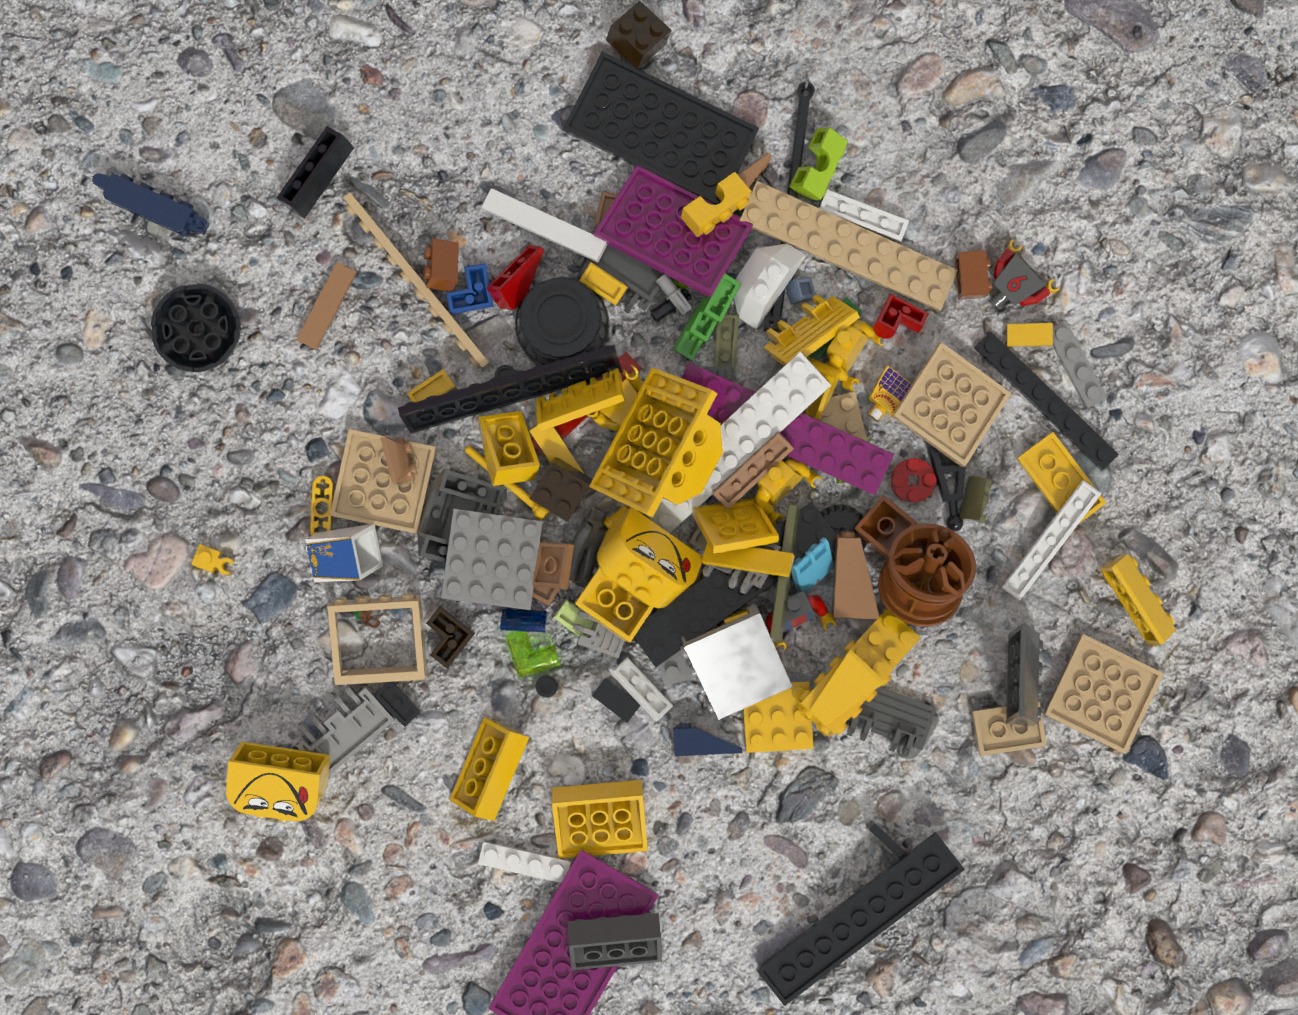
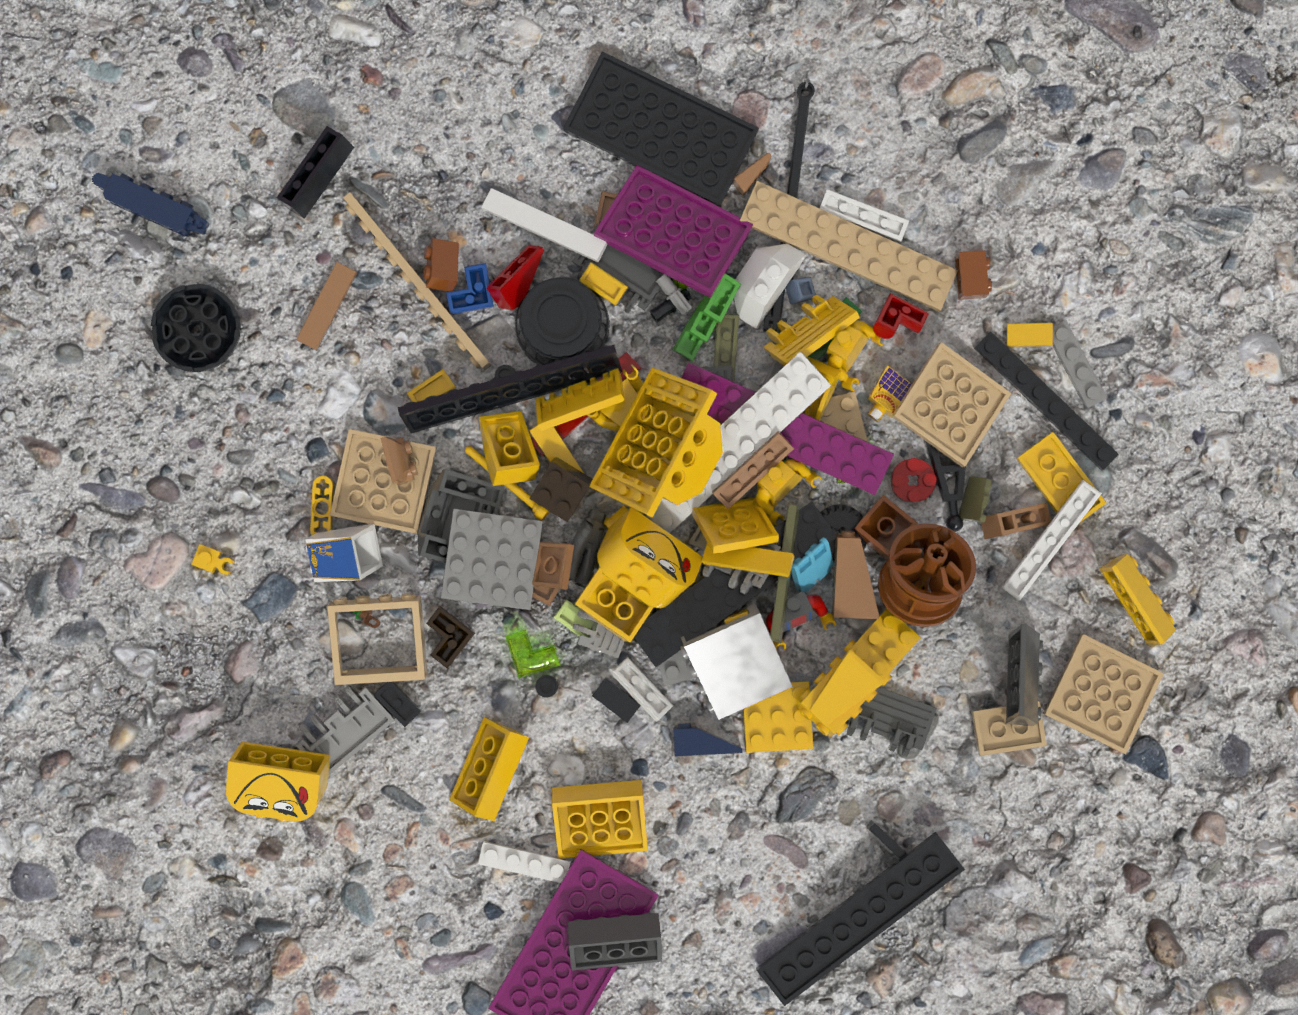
(523, 620): clear blue tile -> none
(638, 35): dark brown brick -> none
(703, 216): yellow arch -> none
(828, 148): lime arch -> none
(1016, 521): none -> medium nougat slope
(1018, 280): dark grey torso -> none

